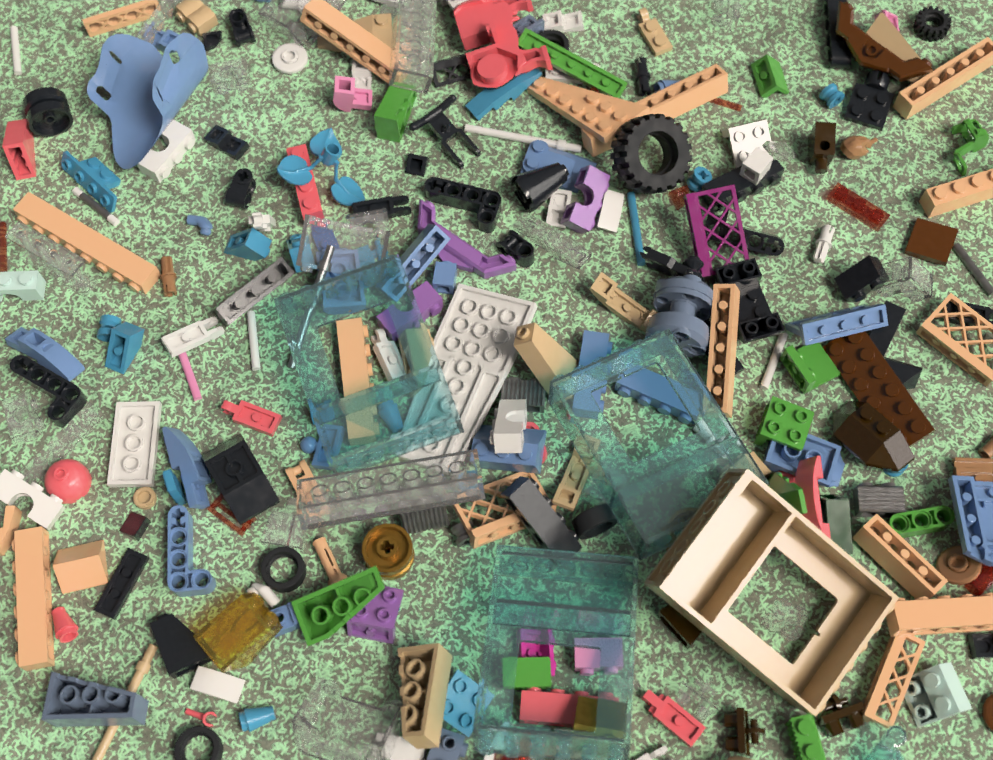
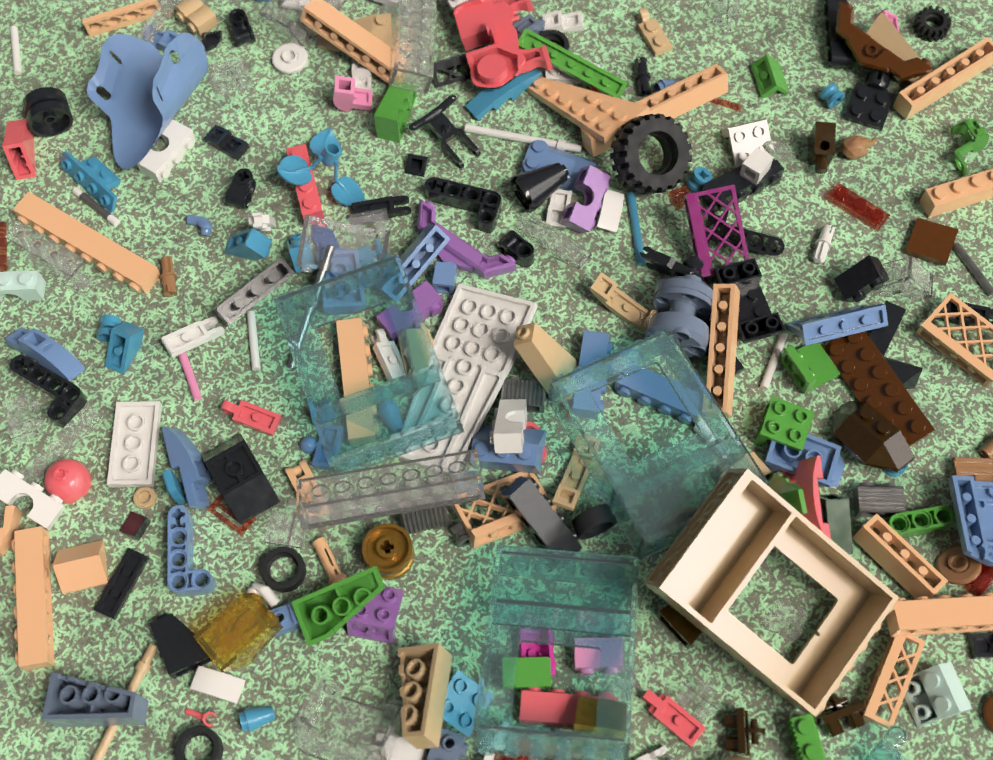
(64, 626): coral cone -> none

